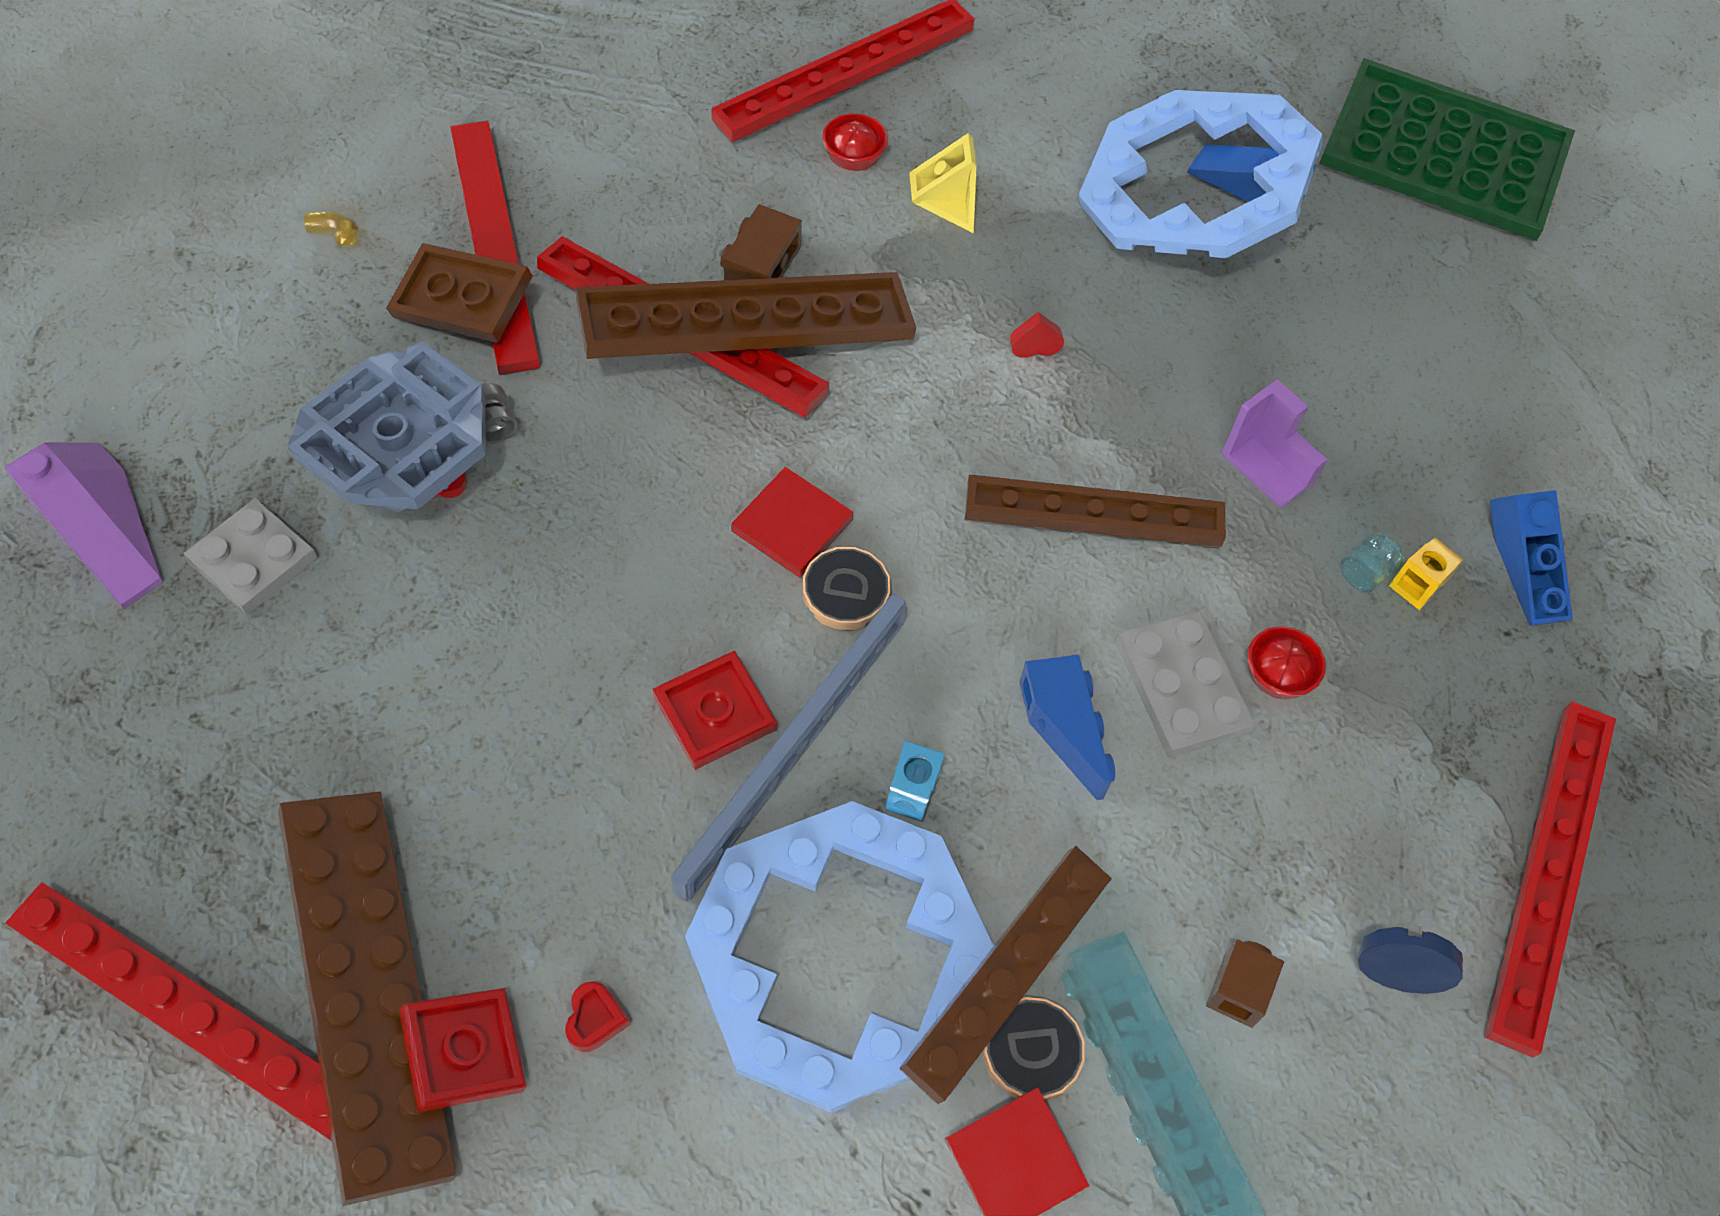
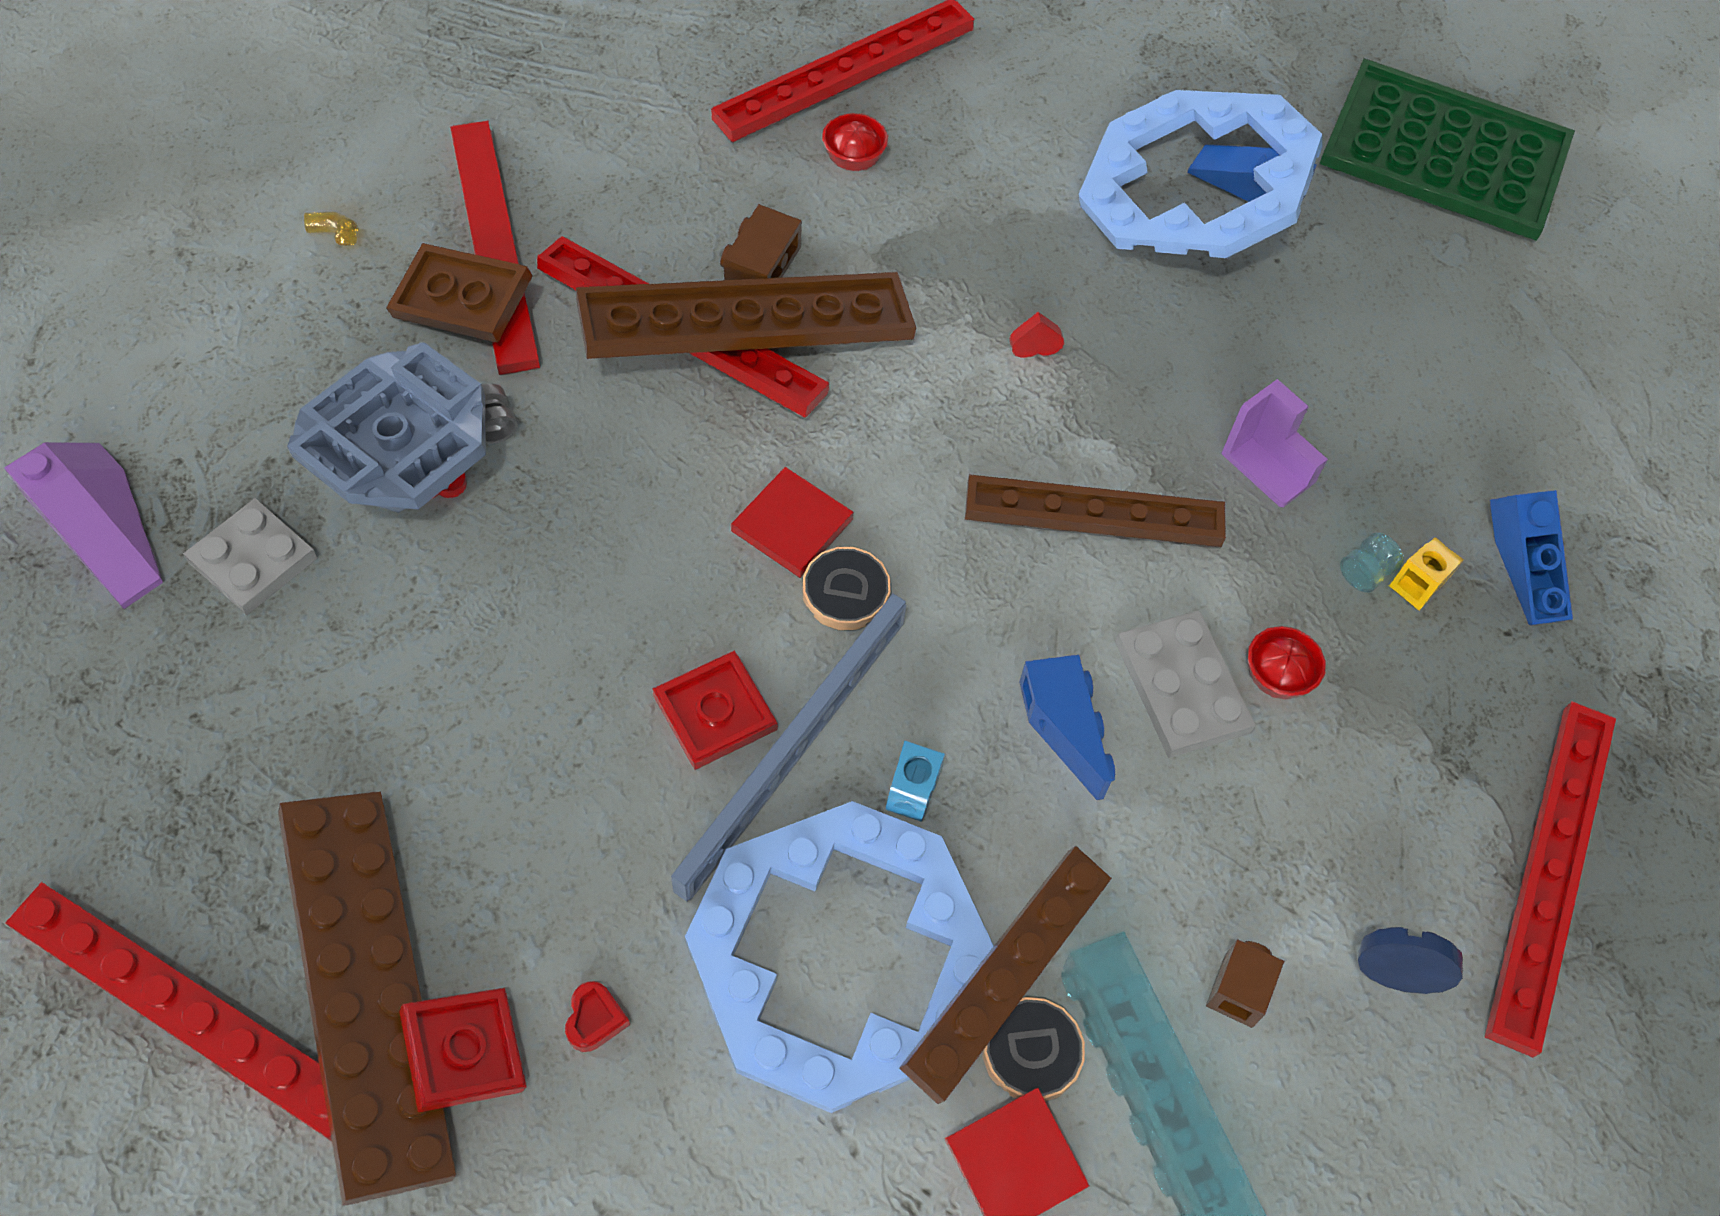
(948, 183): light yellow slope -> none

